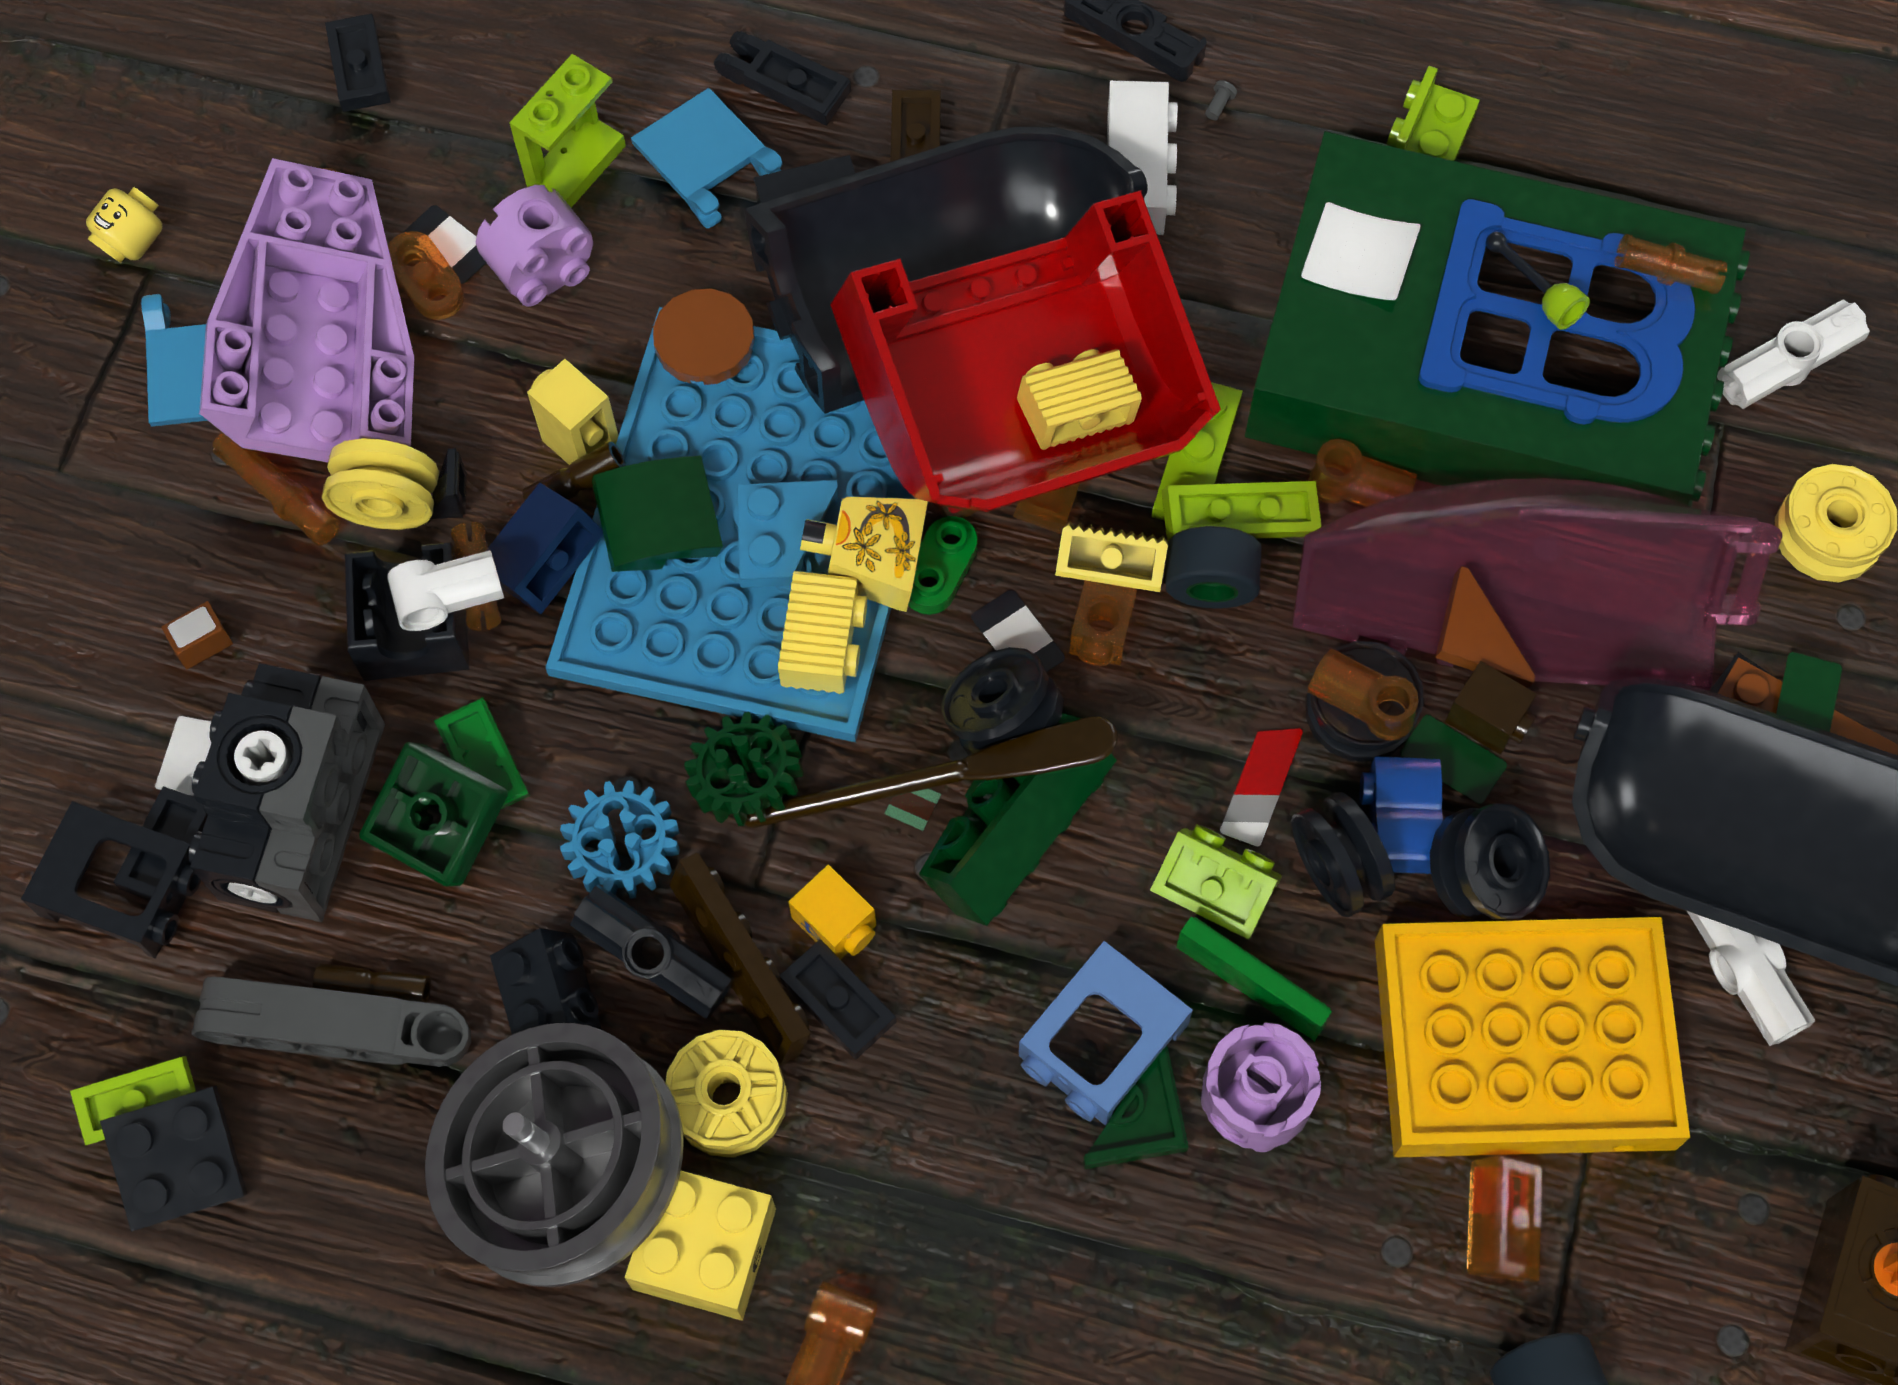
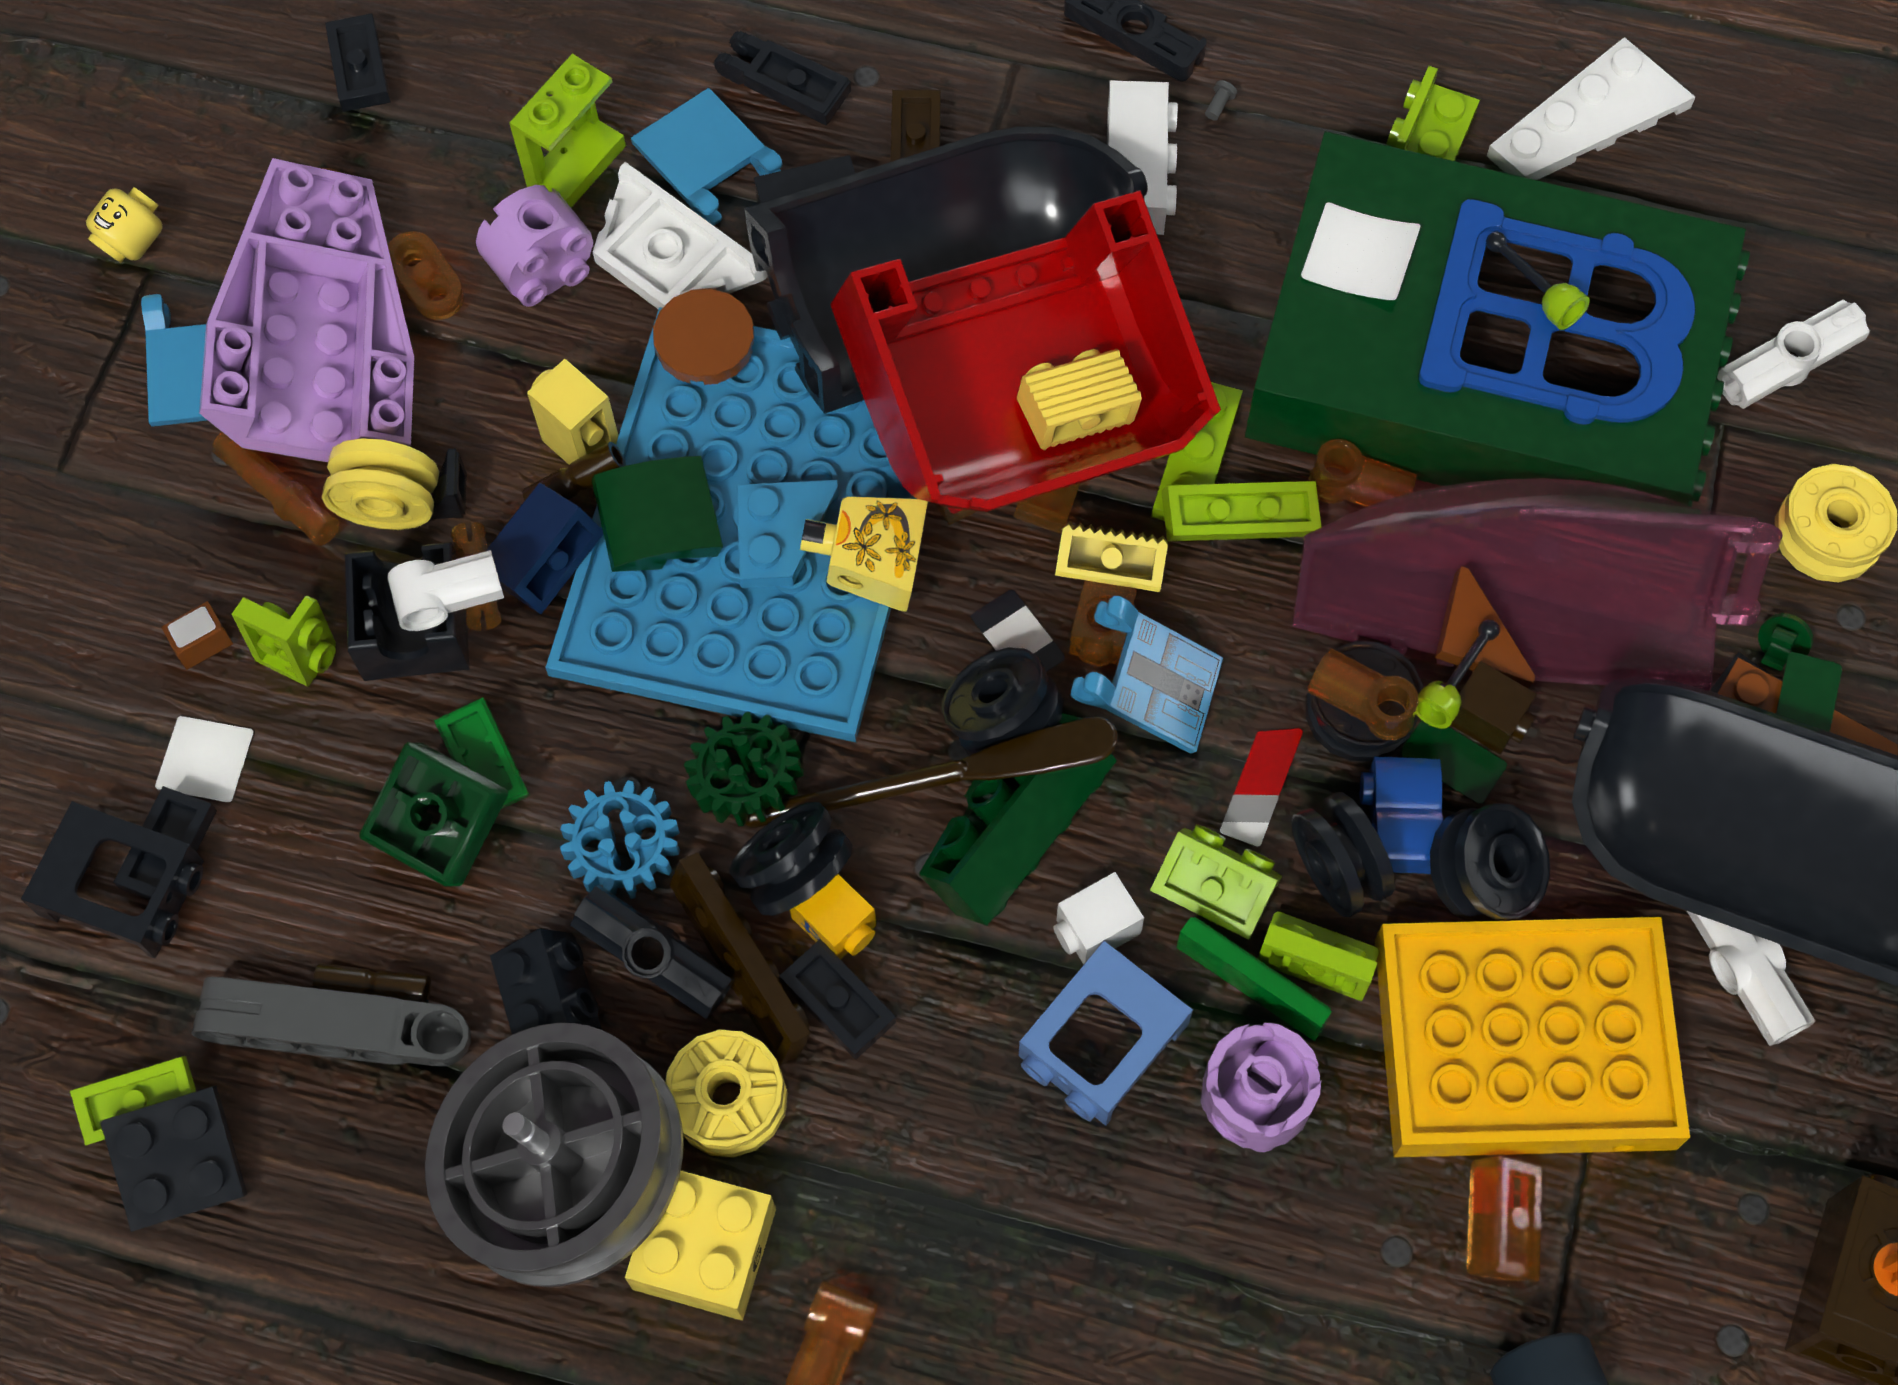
(283, 789): piece -> none
(289, 645): none -> lime bracket
(452, 240): sticker -> none
(665, 246): none -> white wing
(791, 858): none -> black wheel
(820, 631): light yellow brick -> none
(913, 807): sticker -> none
(944, 563): green plate -> none
(1097, 915): none -> white brick
(1145, 1122): dark green tile -> none
(1160, 678): none -> dark azure flag
(1213, 567): black wheel -> none
(1319, 956): none -> lime bracket
(1441, 701): none -> lime hinge
(1591, 111): none -> white wing
(1670, 264): clear orange pin -> none
(1782, 635): none -> dark green plate

